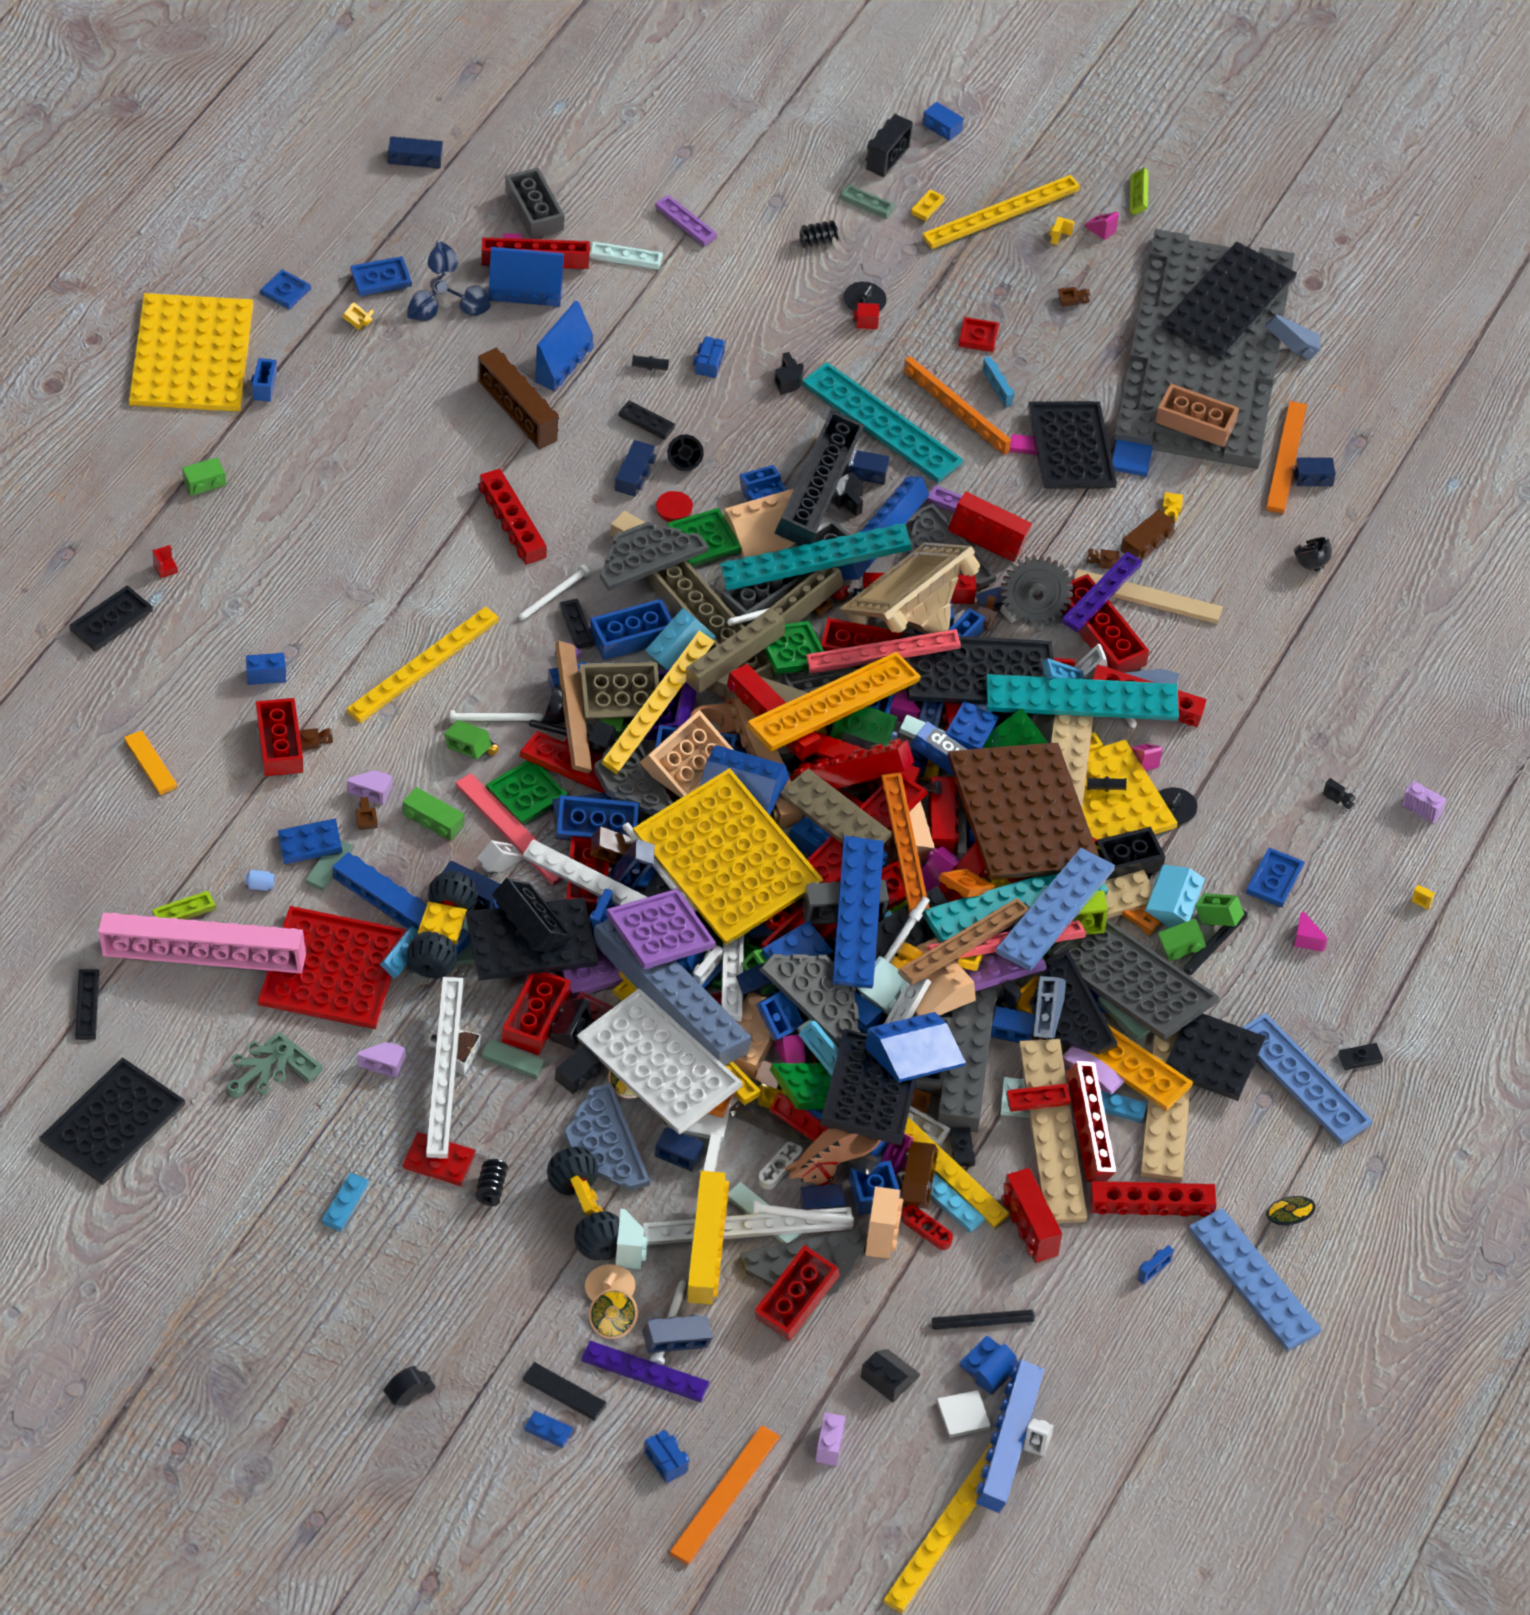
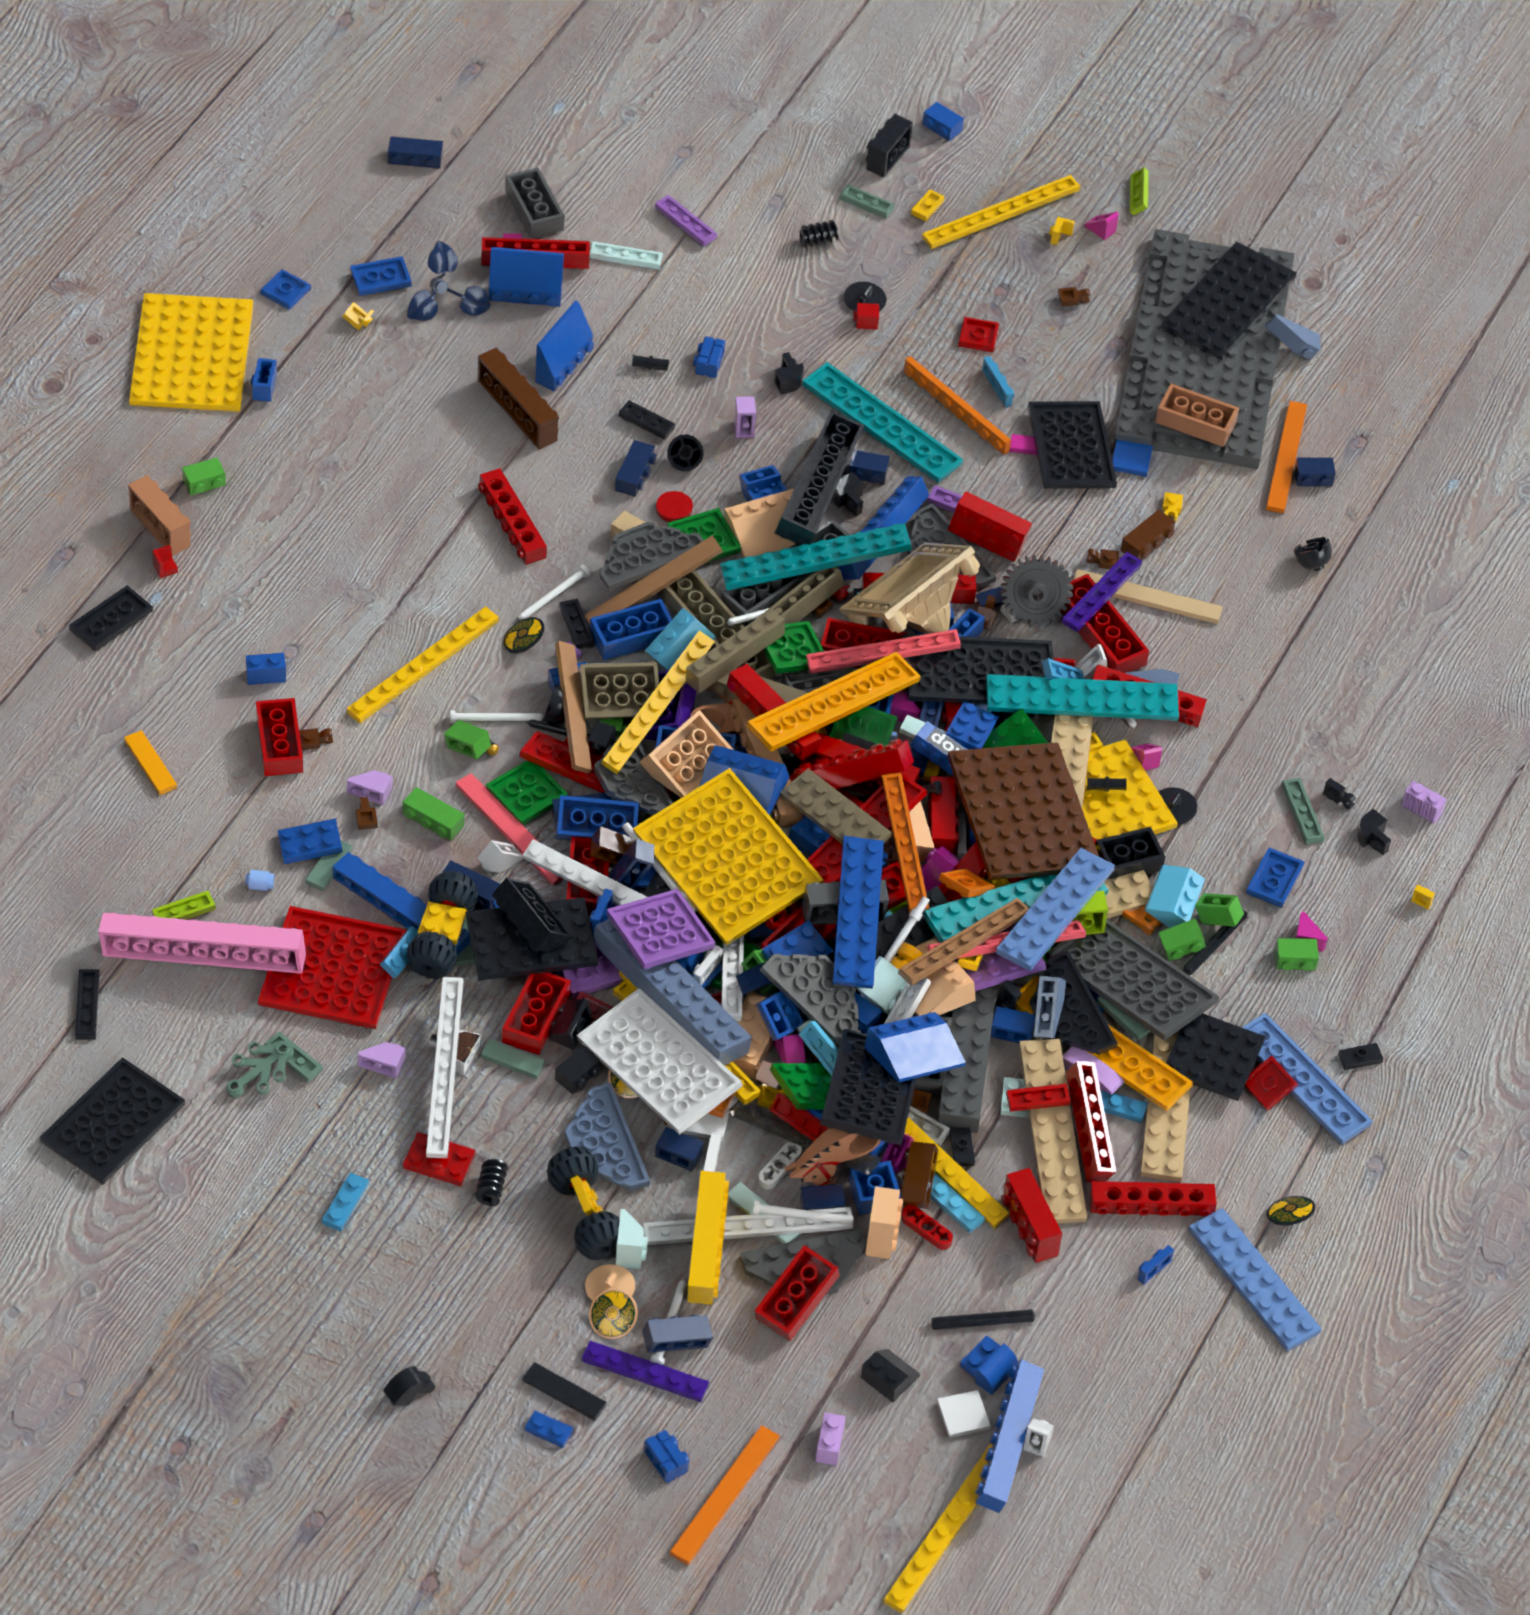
(159, 514): none -> nougat brick
(523, 634): none -> shield
(660, 578): none -> medium nougat tile
(745, 417): none -> lavender brick
(1270, 1083): none -> red tile
(1296, 954): none -> bright green brick
(1302, 811): none -> sand green tile
(1371, 832): none -> black brick

